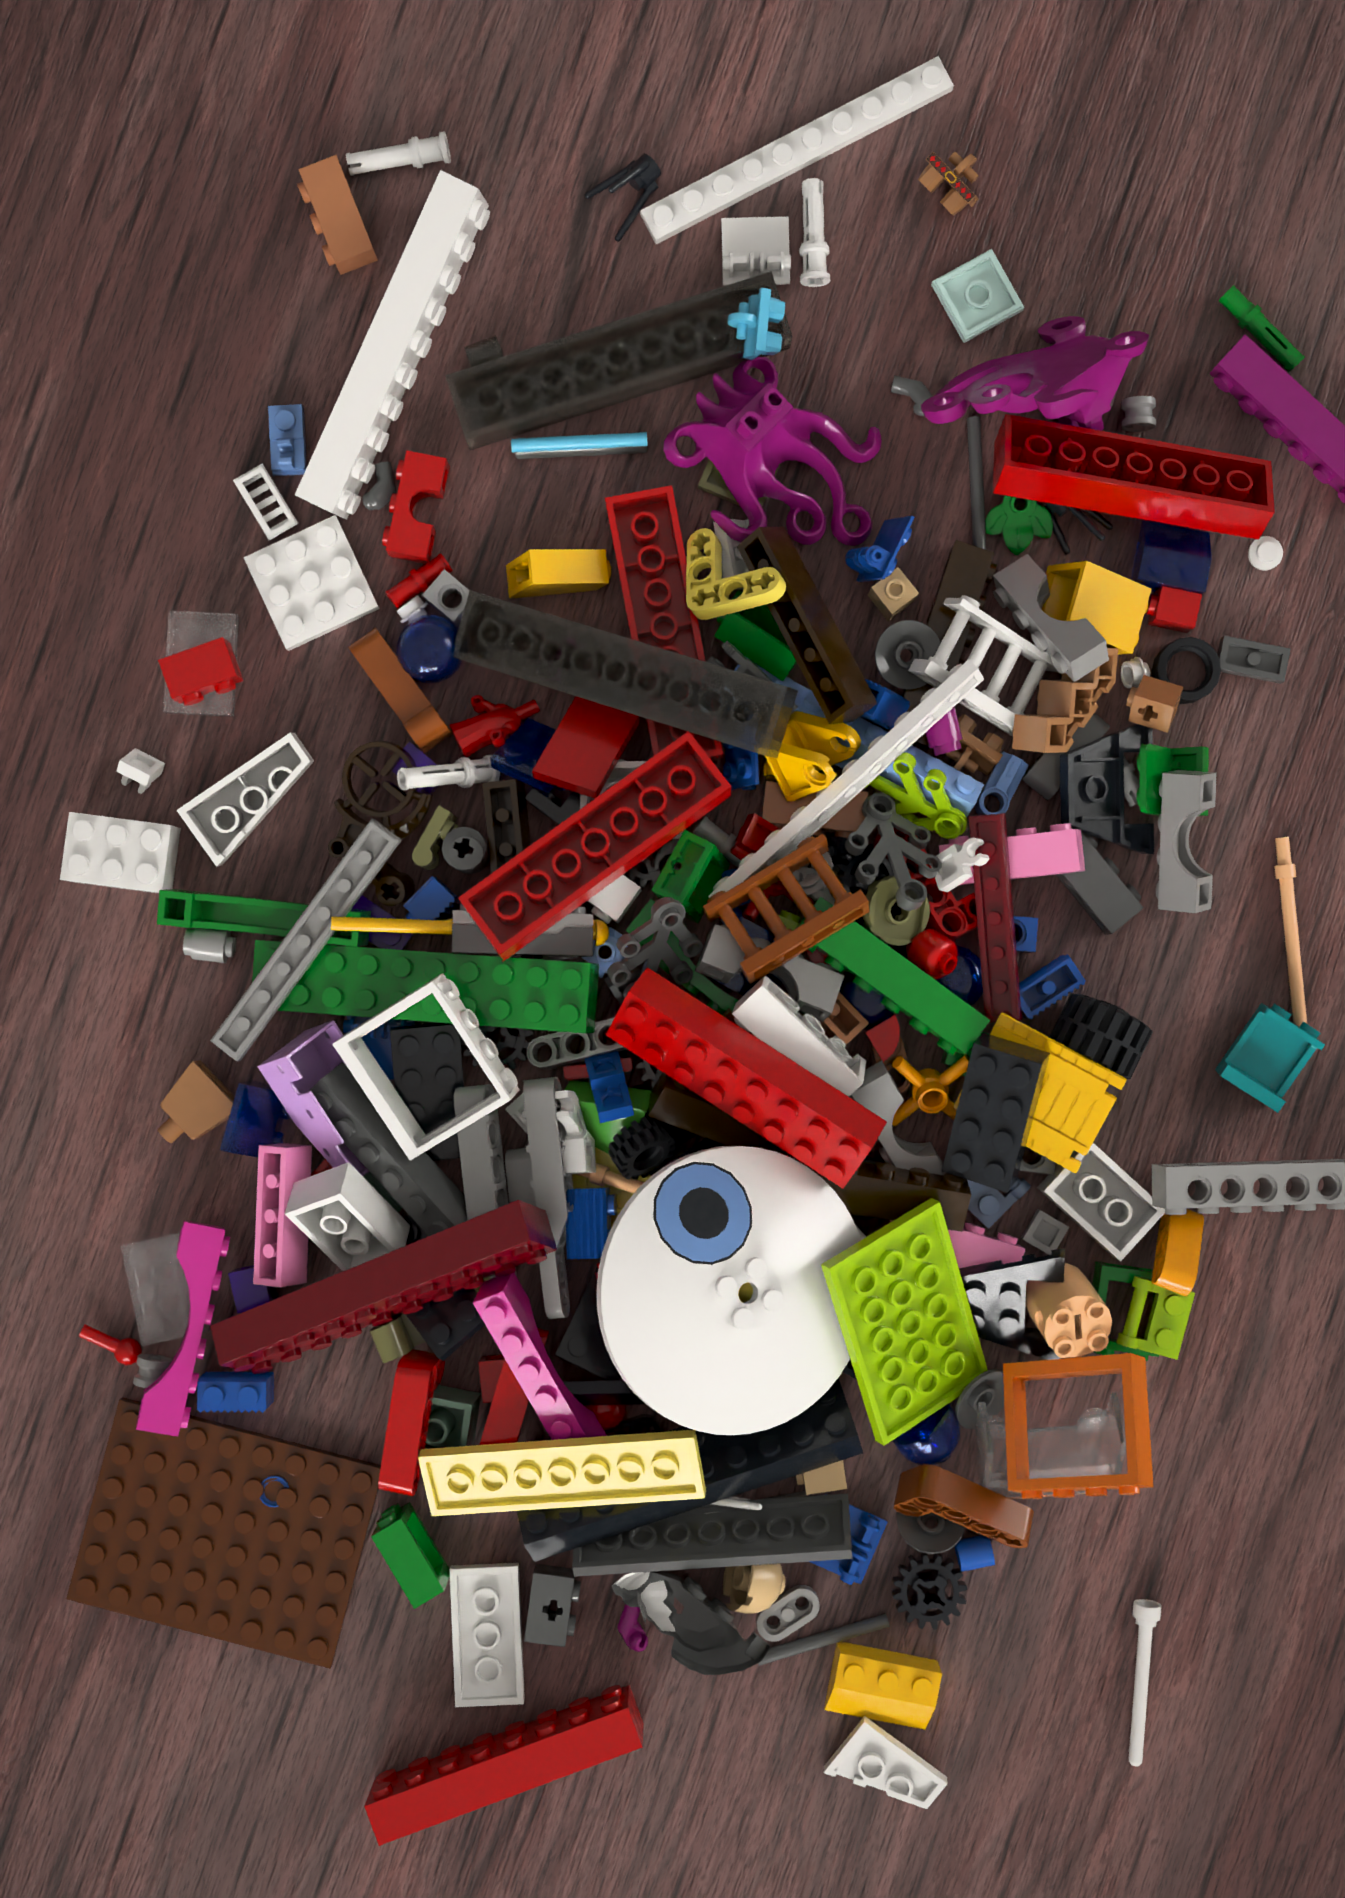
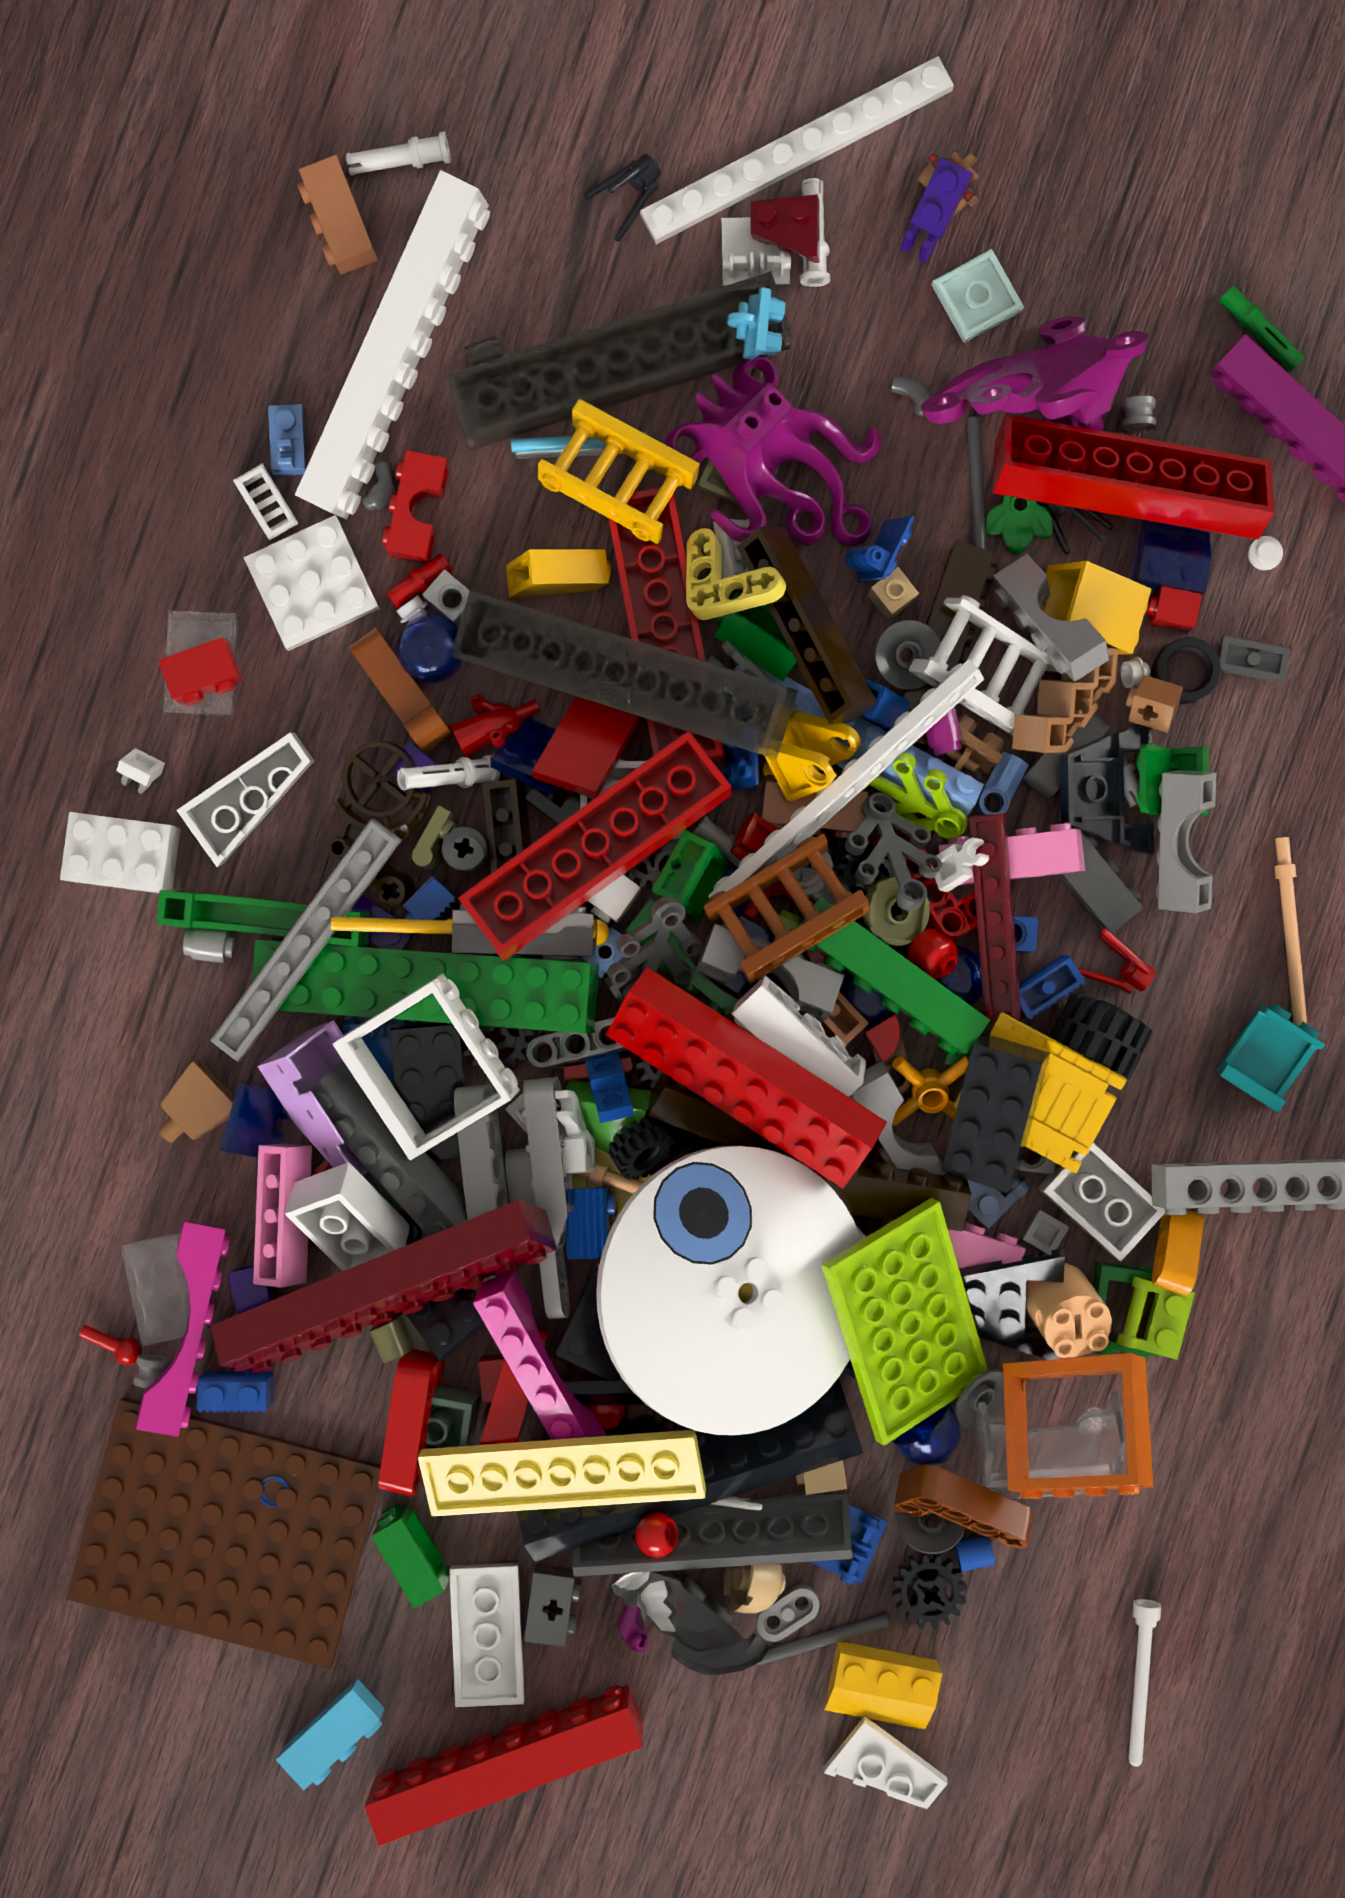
(331, 1735): none -> medium azure brick
(619, 439): none -> yellow fence
(656, 1535): none -> red piece
(788, 224): none -> dark red wing
(937, 206): none -> dark purple hinge
(1134, 971): none -> red plant

